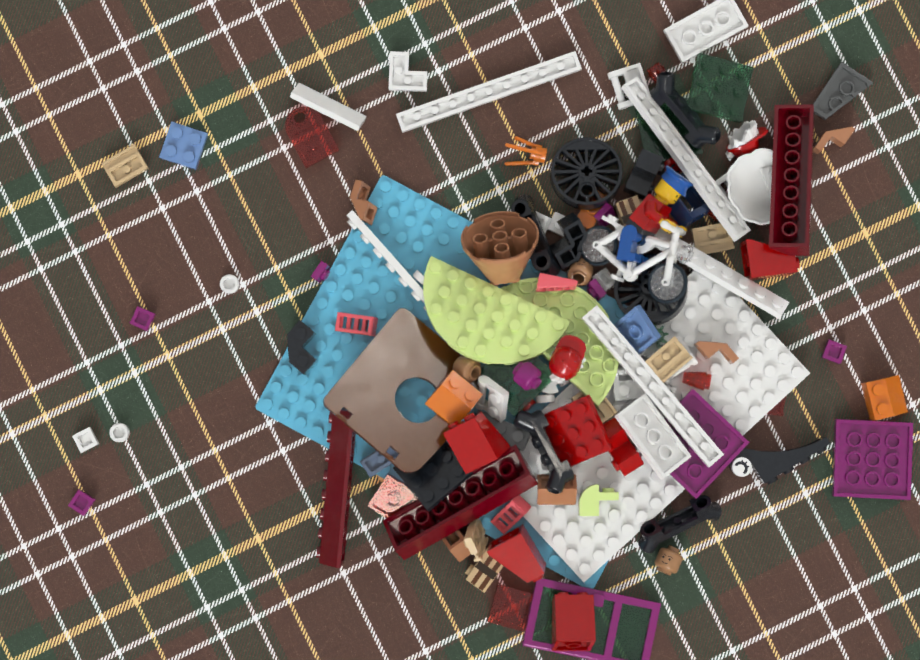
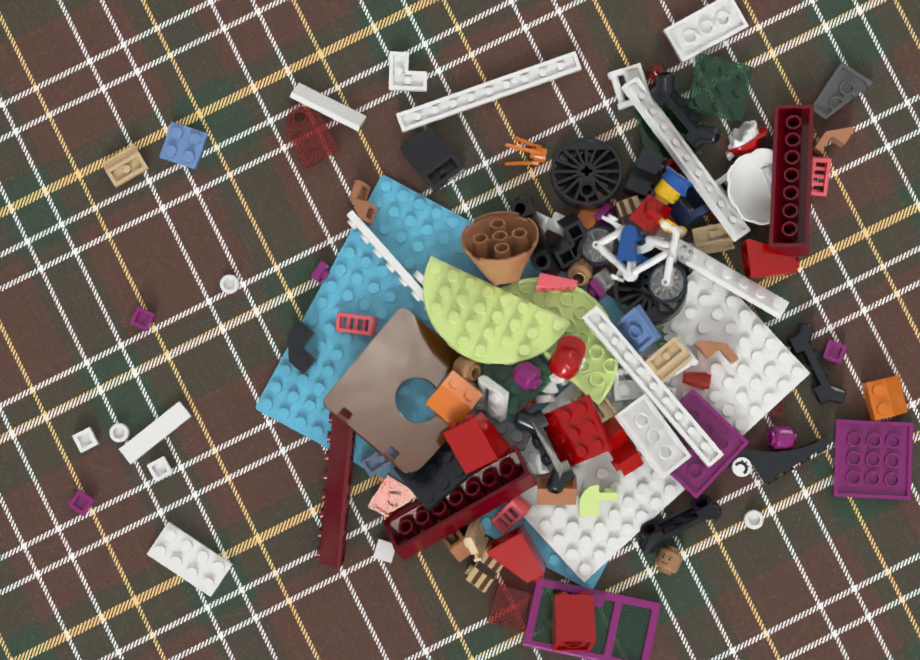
(155, 432): none -> white tile
(160, 469): none -> white plate
(189, 559): none -> white plate
(384, 551): none -> white tile
(432, 159): none -> black slope
(753, 519): none -> white tile
(781, 437): none -> magenta head
(824, 390): none -> black plate
(825, 176): none -> coral slope

